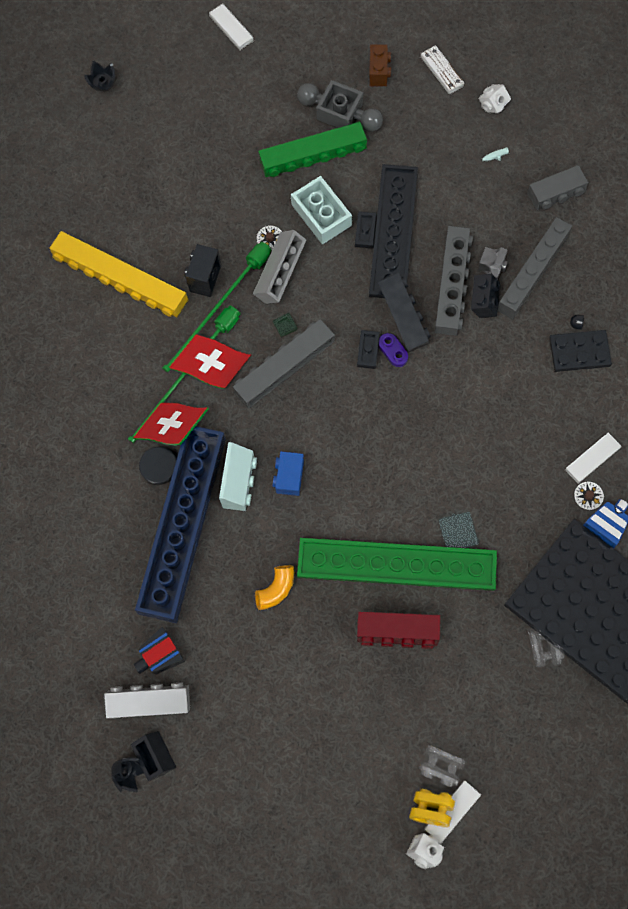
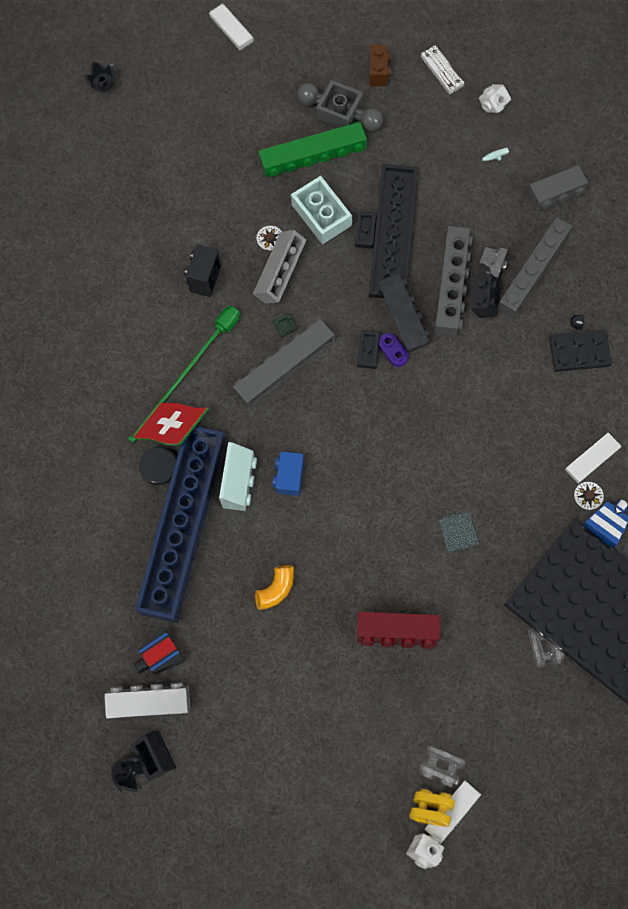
(118, 274): yellow brick -> none
(208, 358): red flag -> none
(397, 564): green plate -> none

